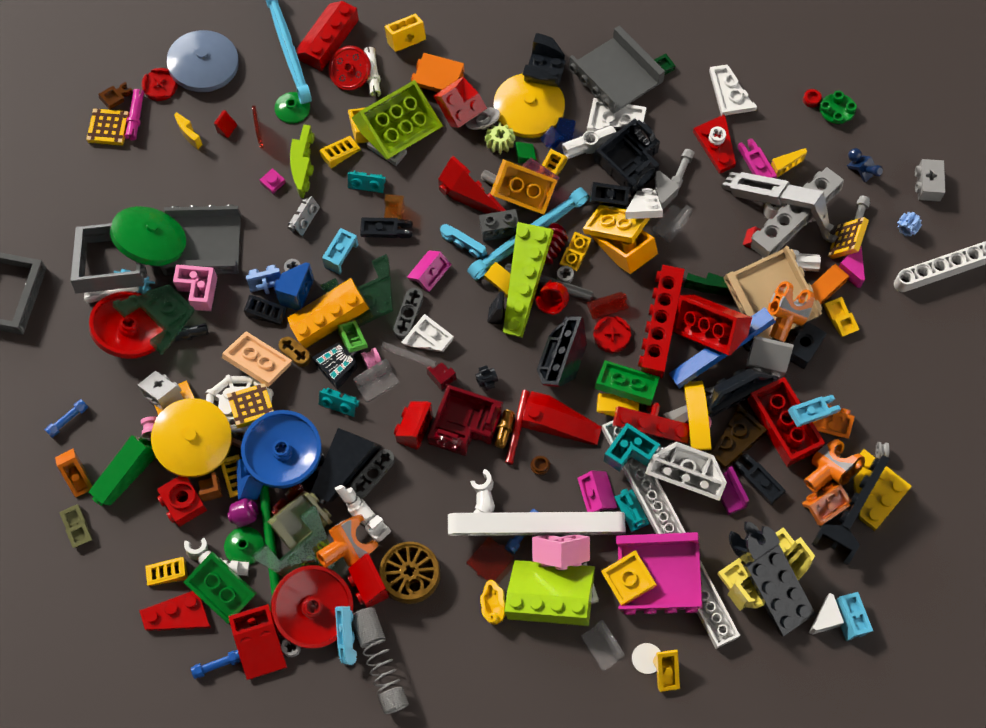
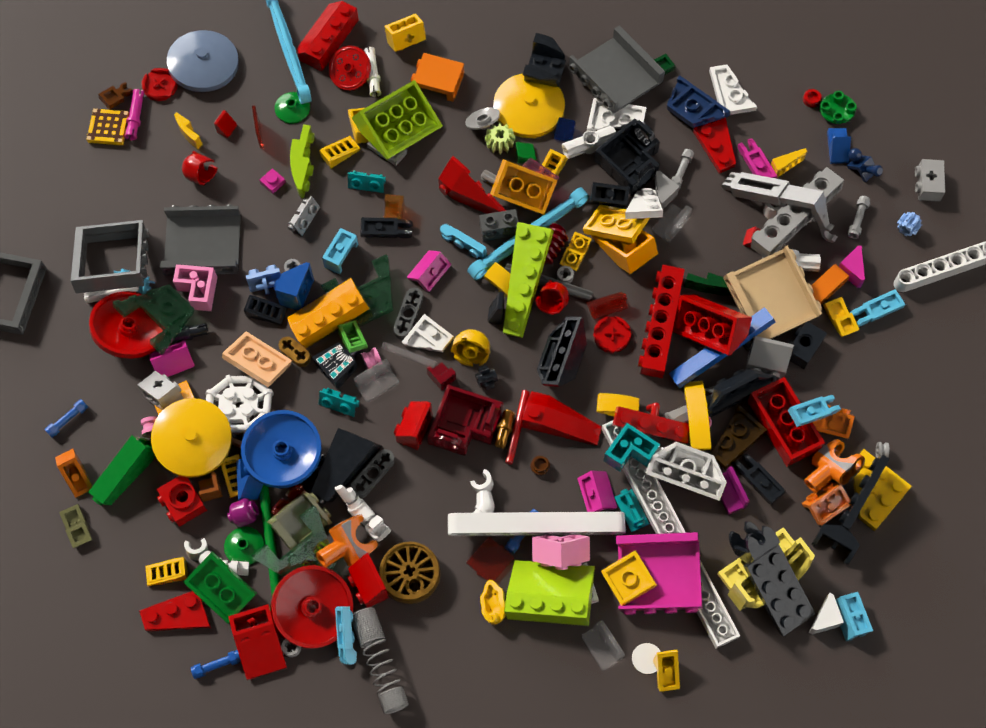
(148, 236): green dish -> none
(173, 360): none -> dark pink panel
(194, 169): none -> red helmet
(249, 404): tile -> none
(460, 102): red slope -> none
(471, 347): none -> yellow cylinder
(552, 138): clear blue slope -> none
(627, 383): green plate -> none
(694, 105): none -> dark blue wing
(718, 131): white bush -> none
(789, 310): orange connector -> none
(838, 145): none -> blue slope
(849, 238): tile -> none
(879, 307): none -> medium azure hinge

